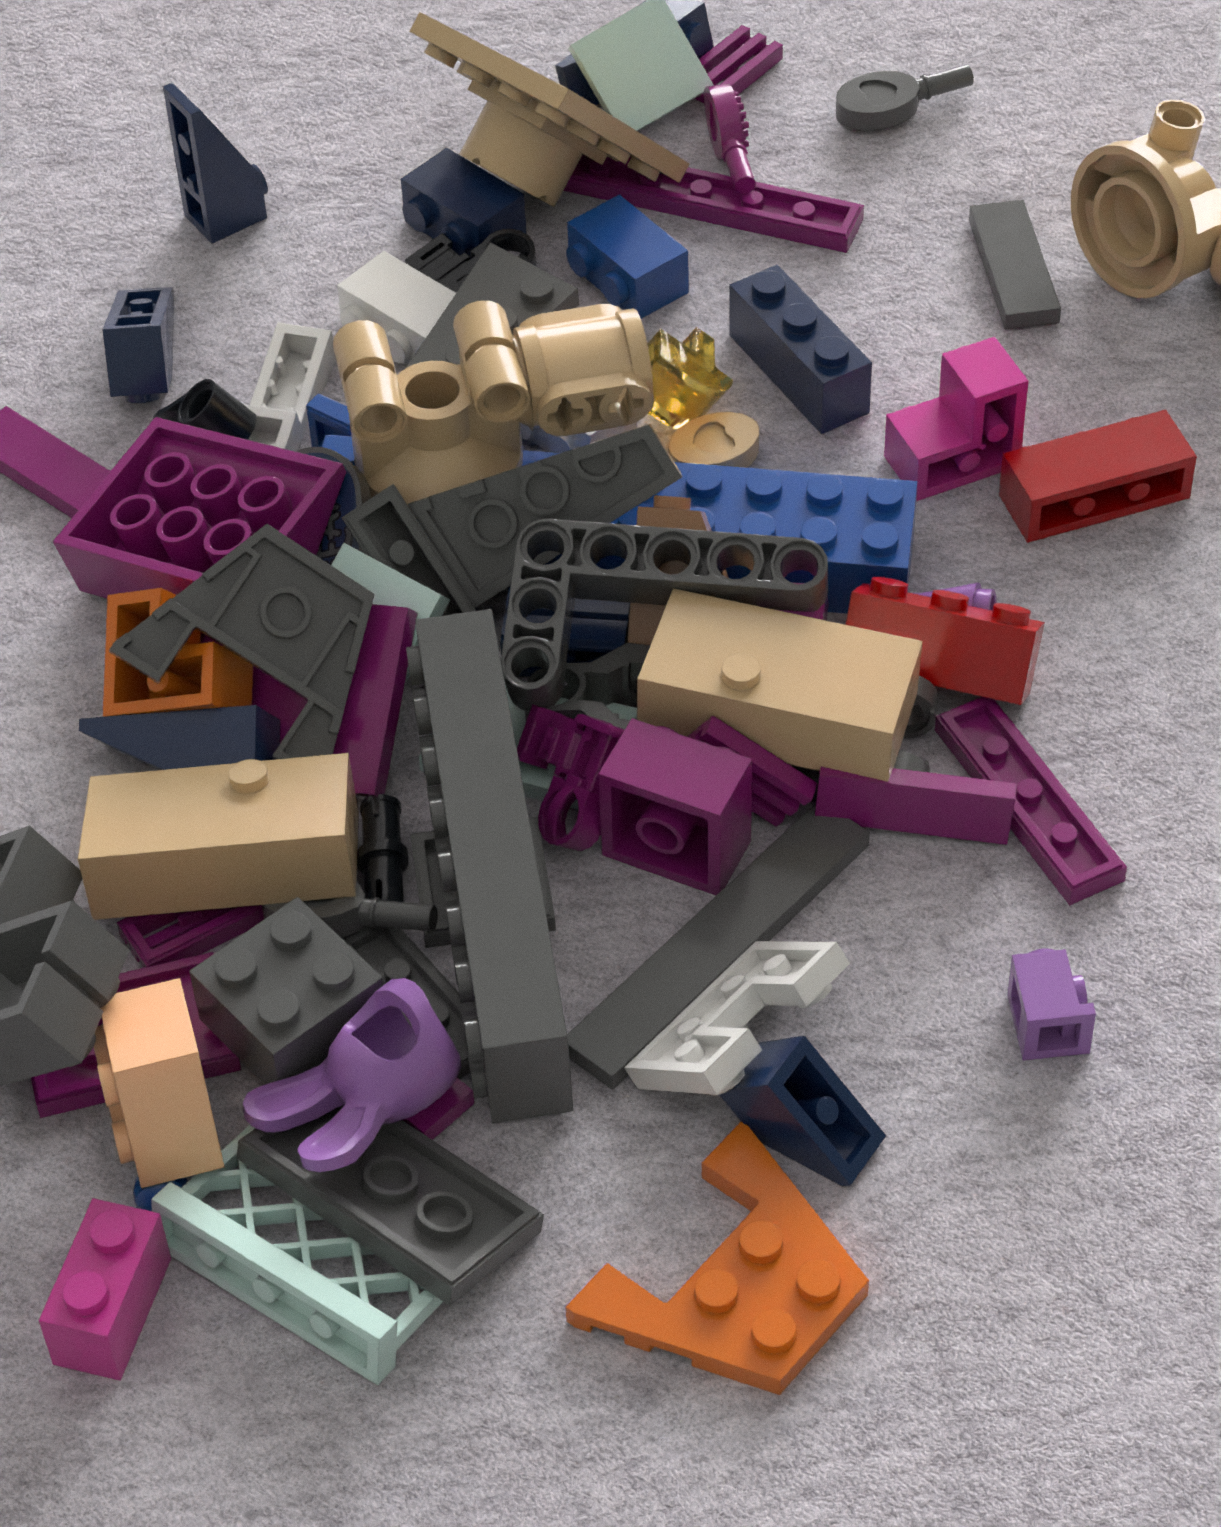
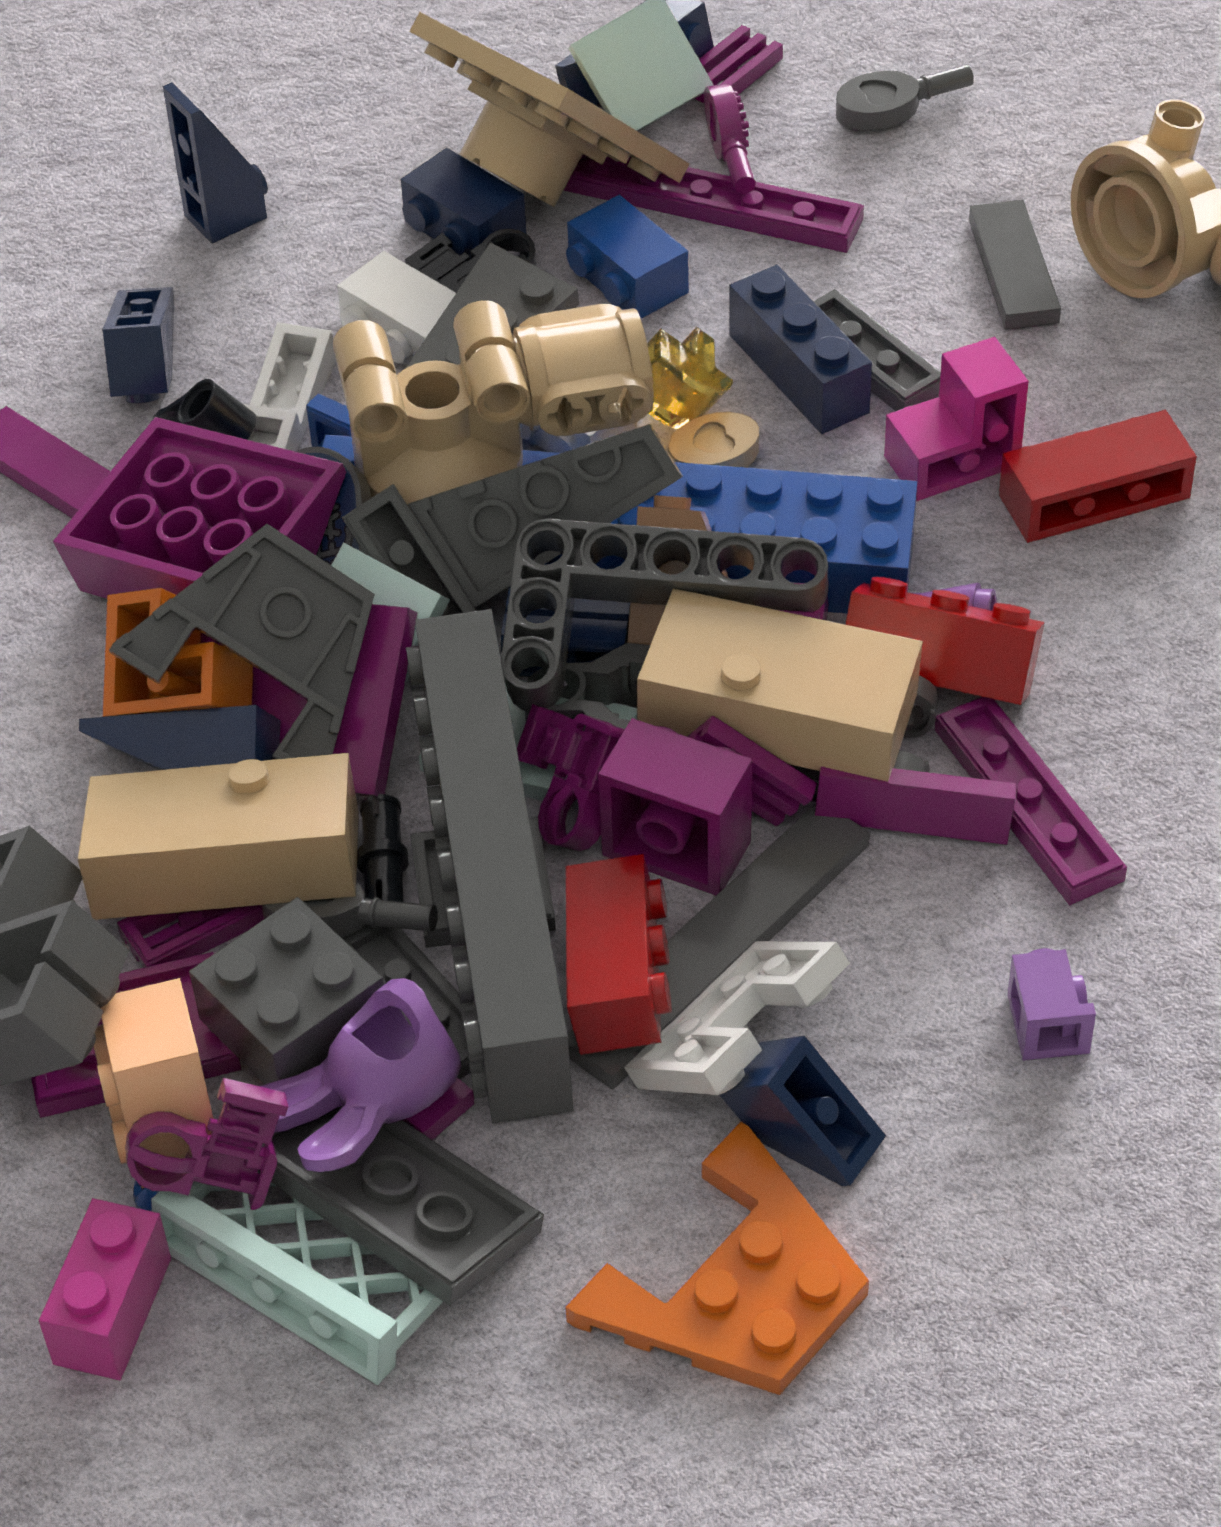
(224, 1158): none -> magenta piece
(615, 954): none -> red brick
(898, 372): none -> dark grey tile

